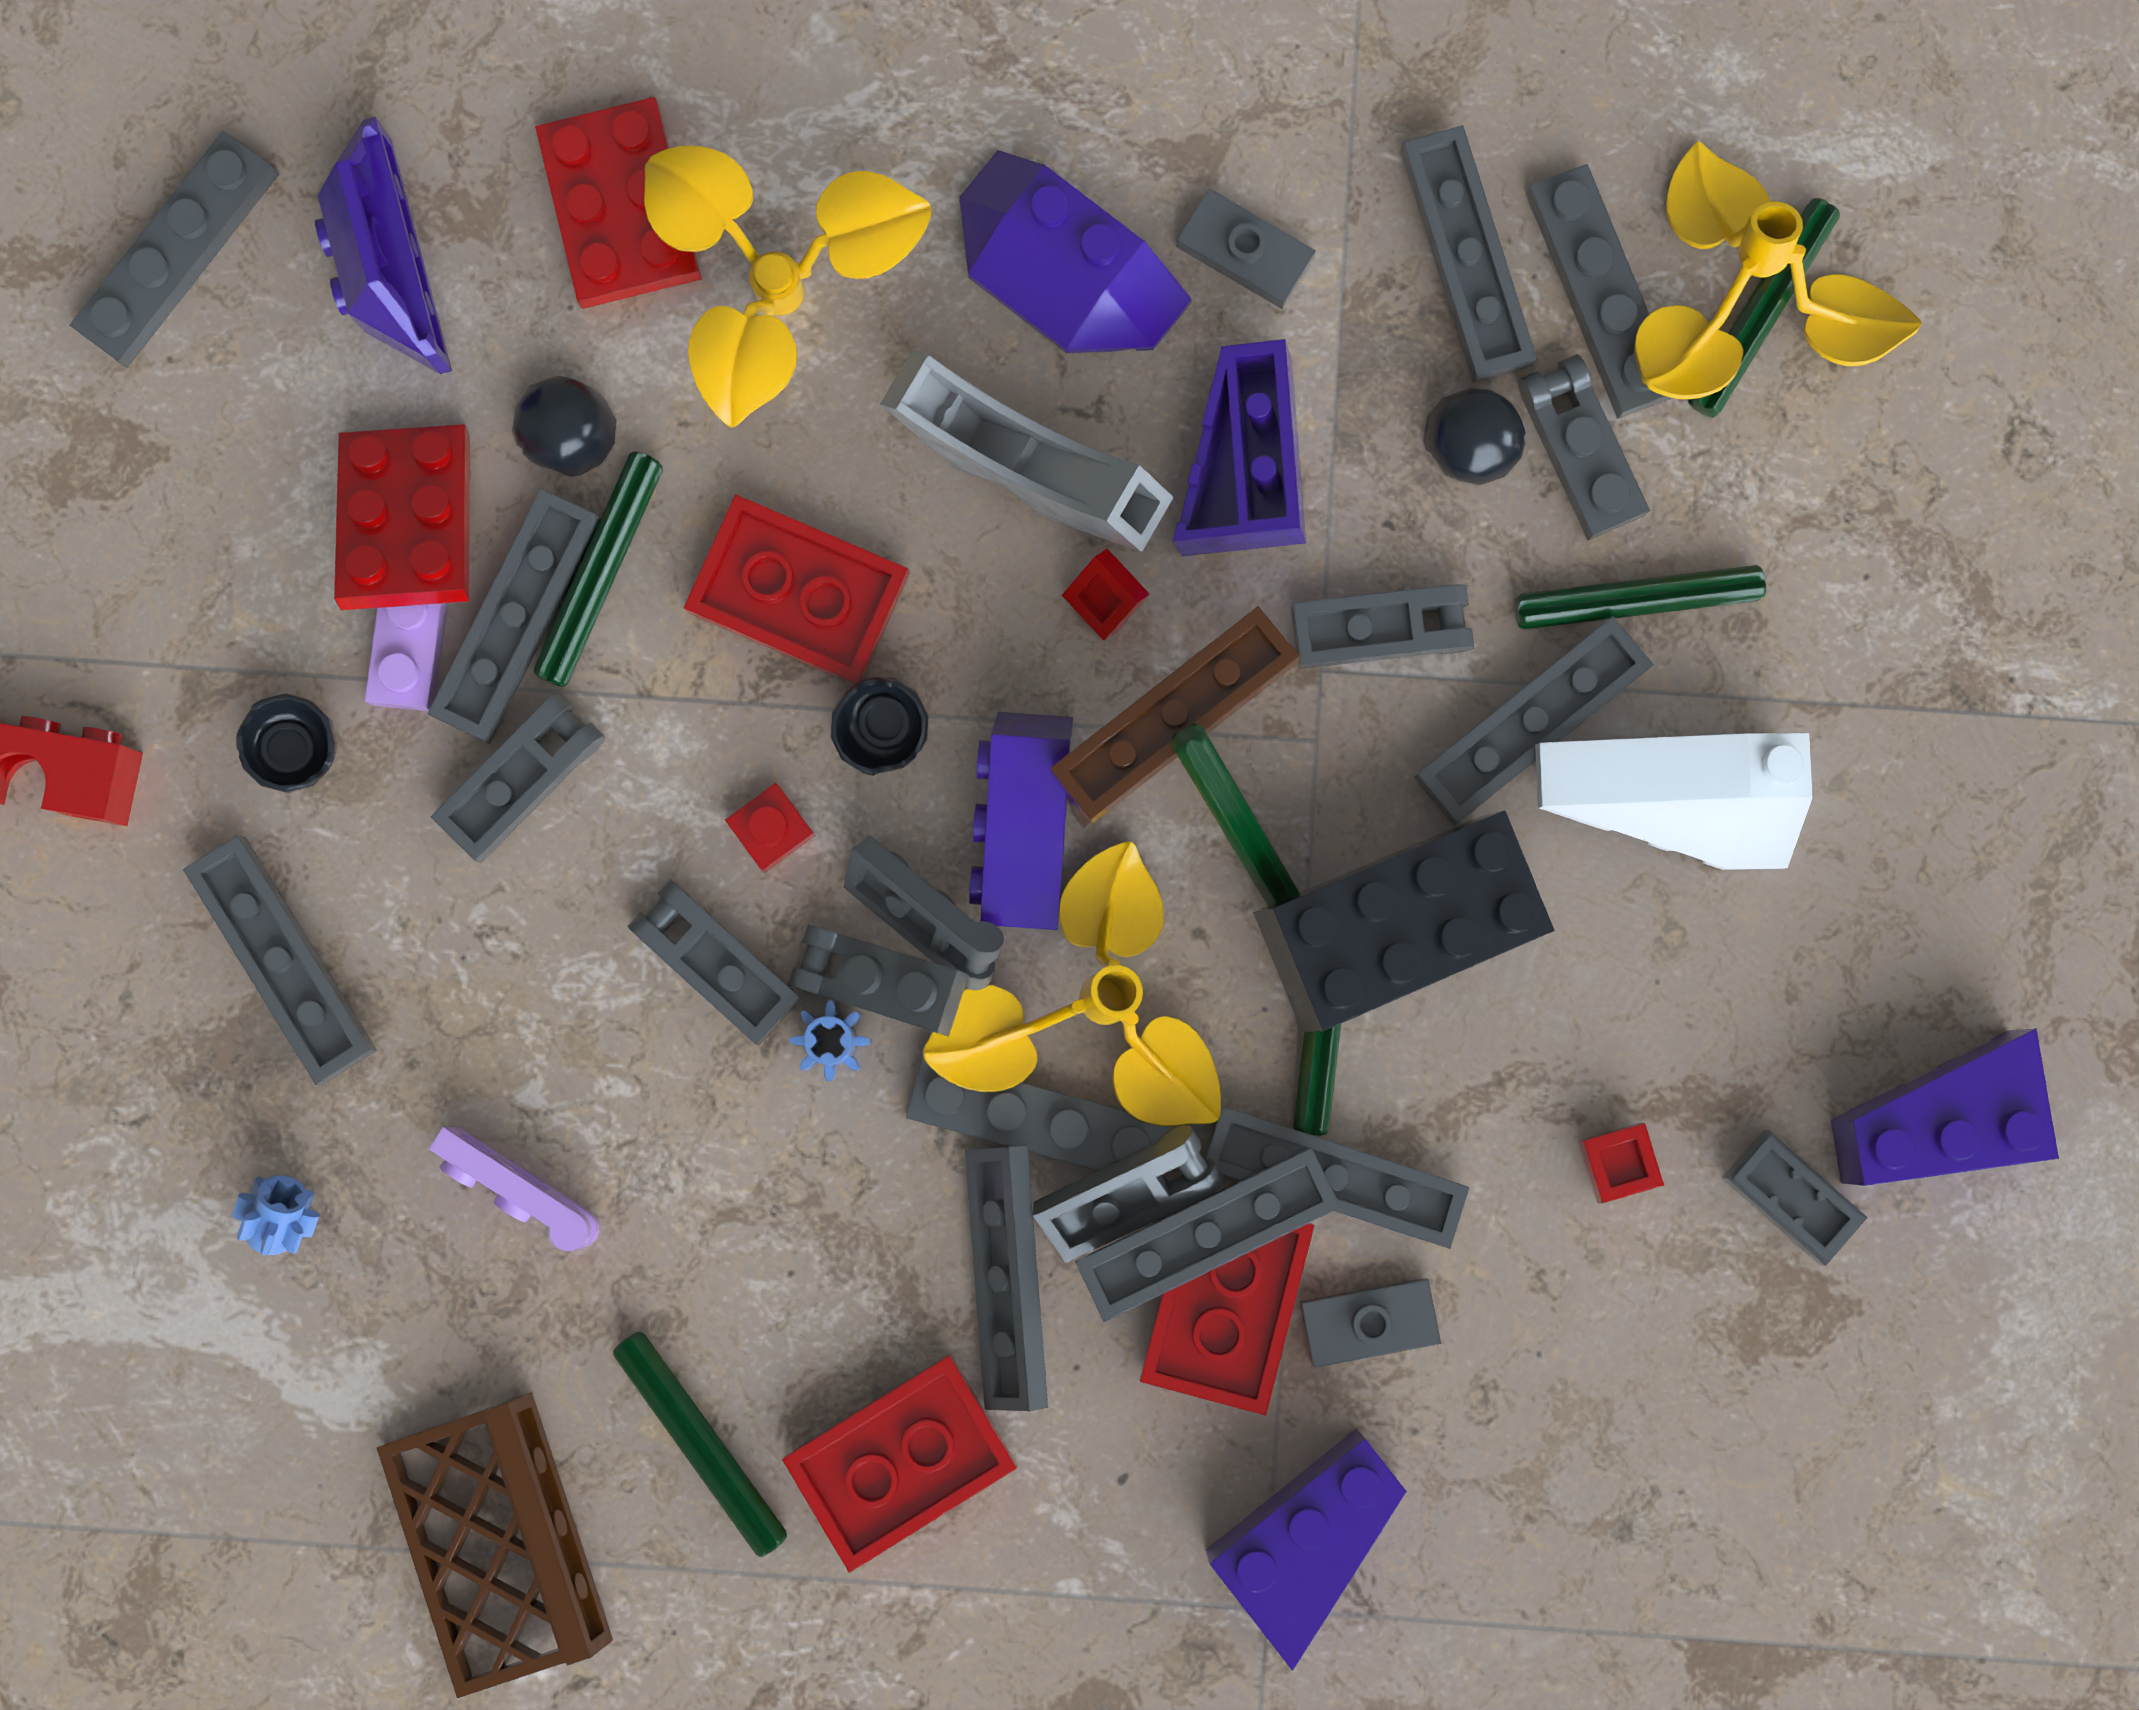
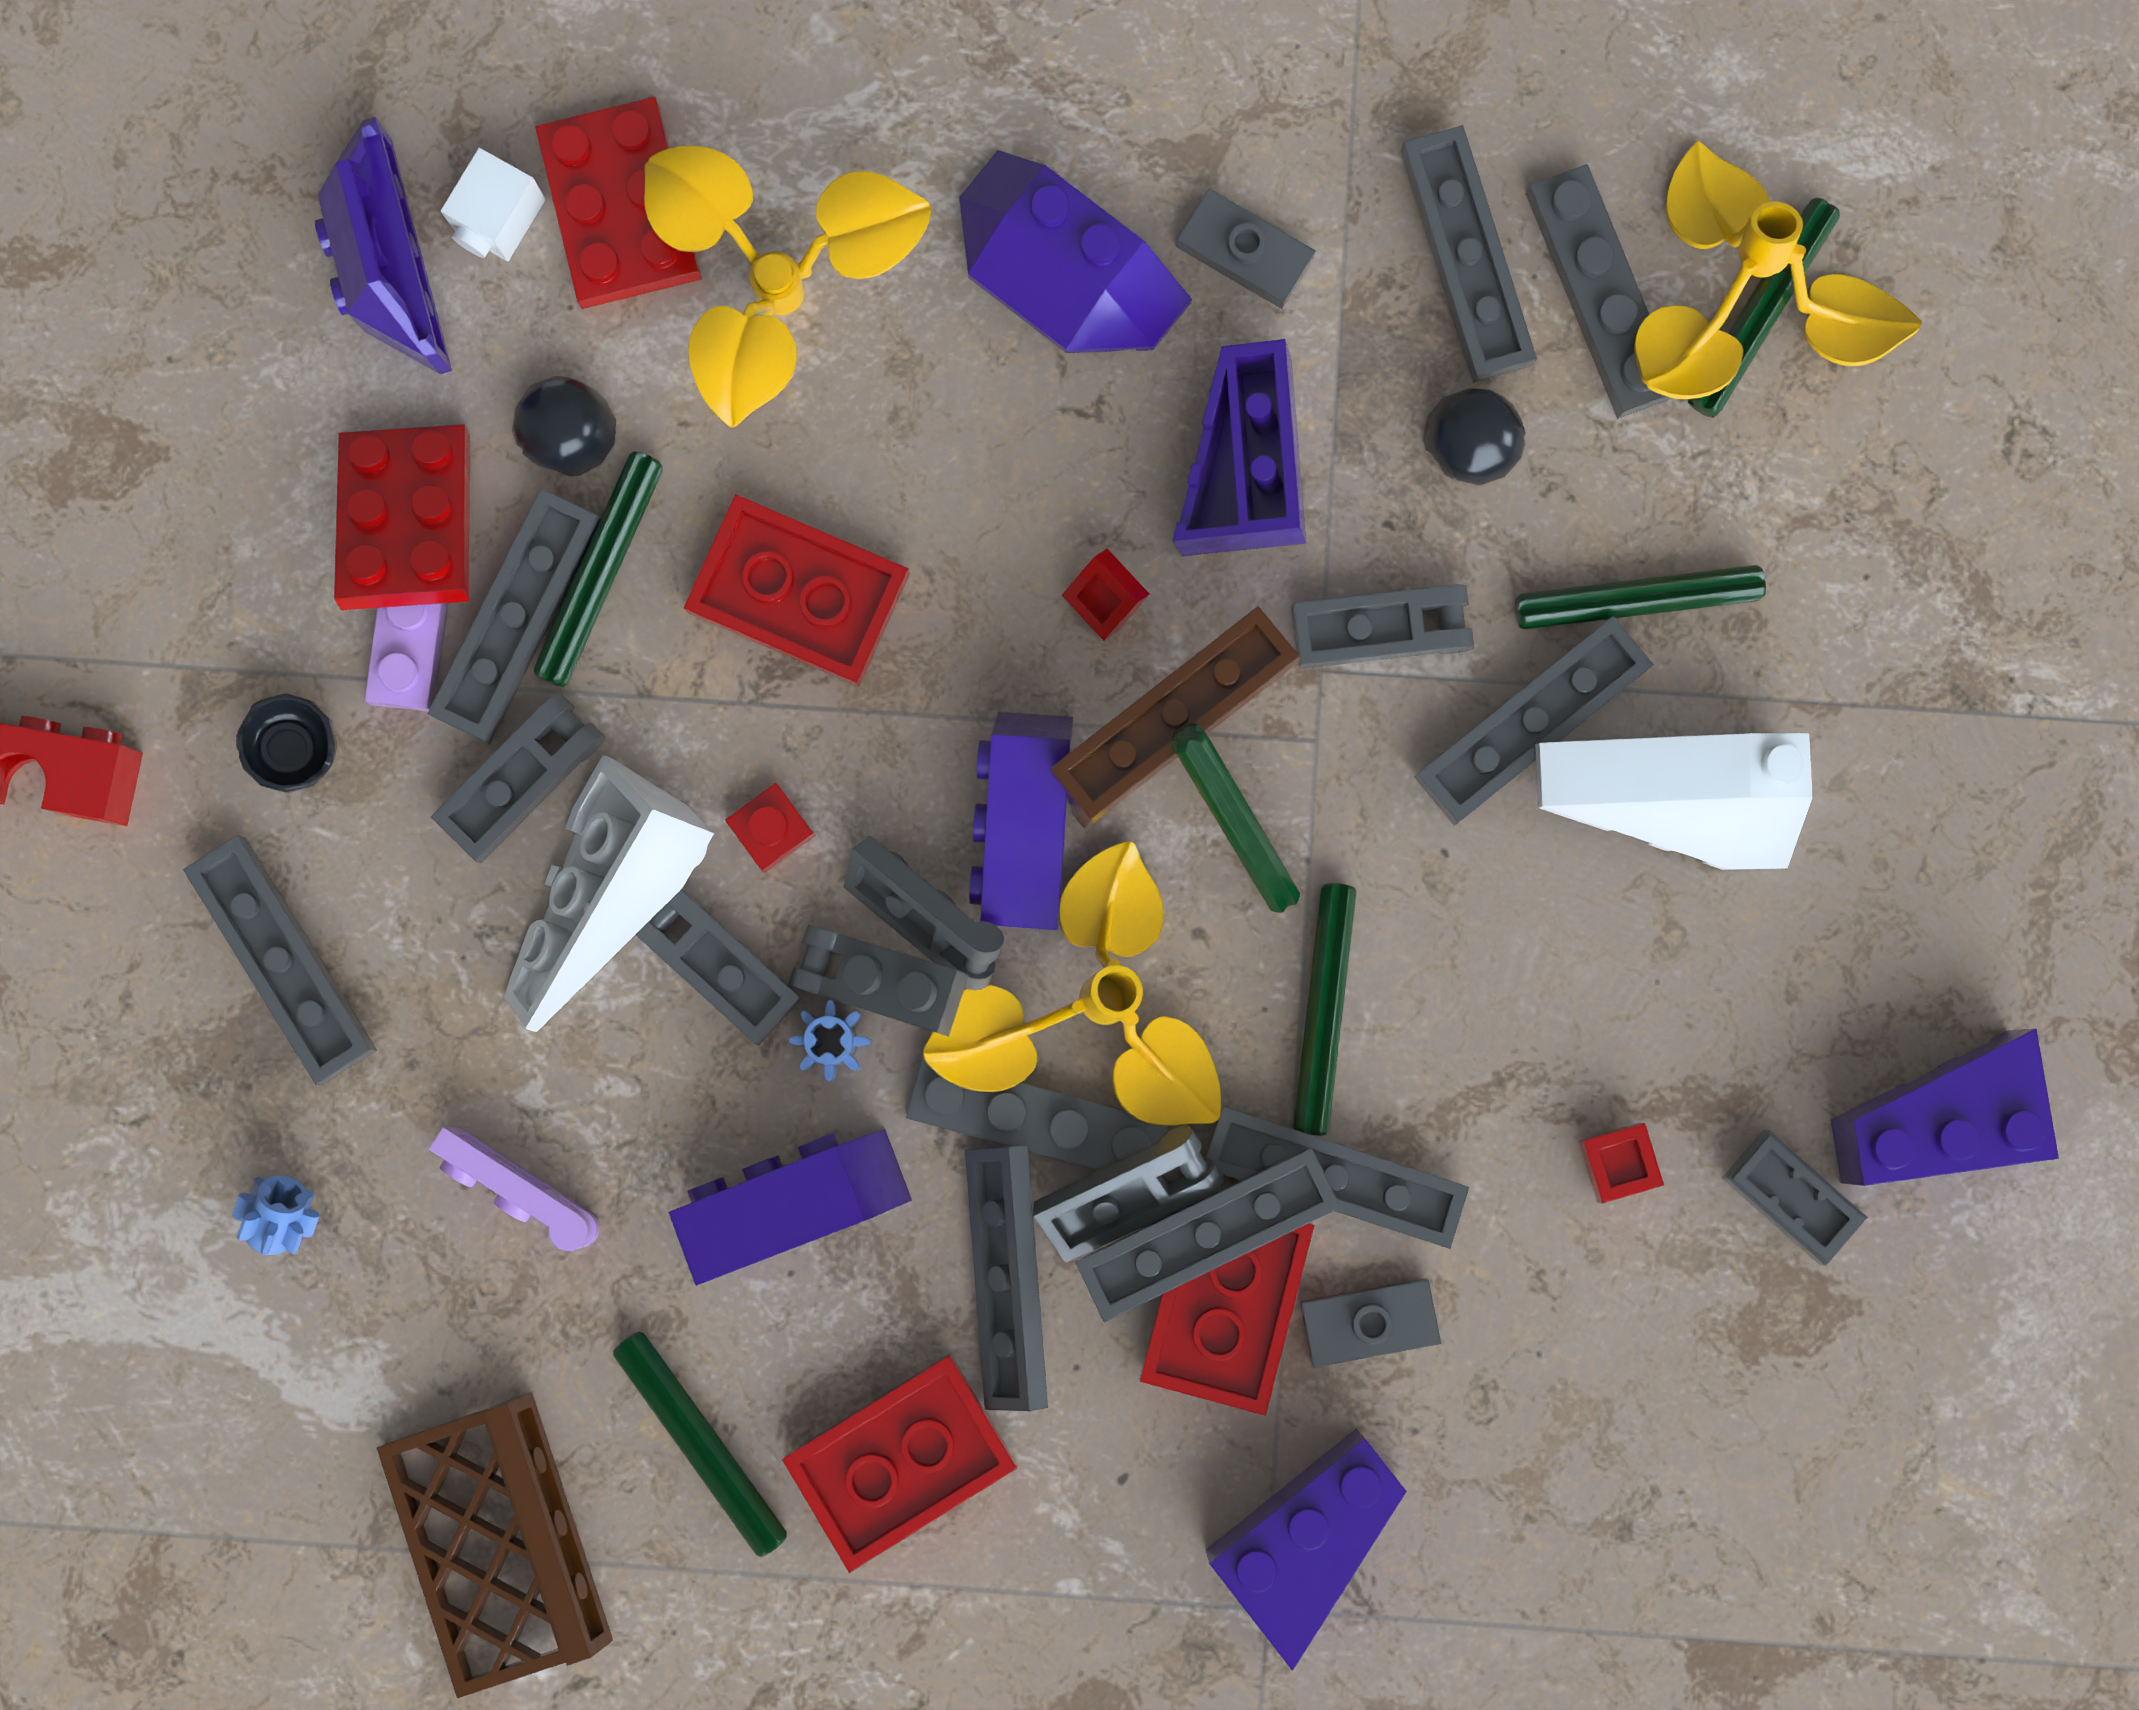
(174, 249): dark grey plate -> none
(492, 206): none -> white brick
(621, 869): none -> white wedge
(788, 1203): none -> dark purple wedge
(879, 725): black hair -> none
(1035, 463): light grey arch -> none
(1403, 922): black brick -> none
(1583, 448): dark grey plate -> none

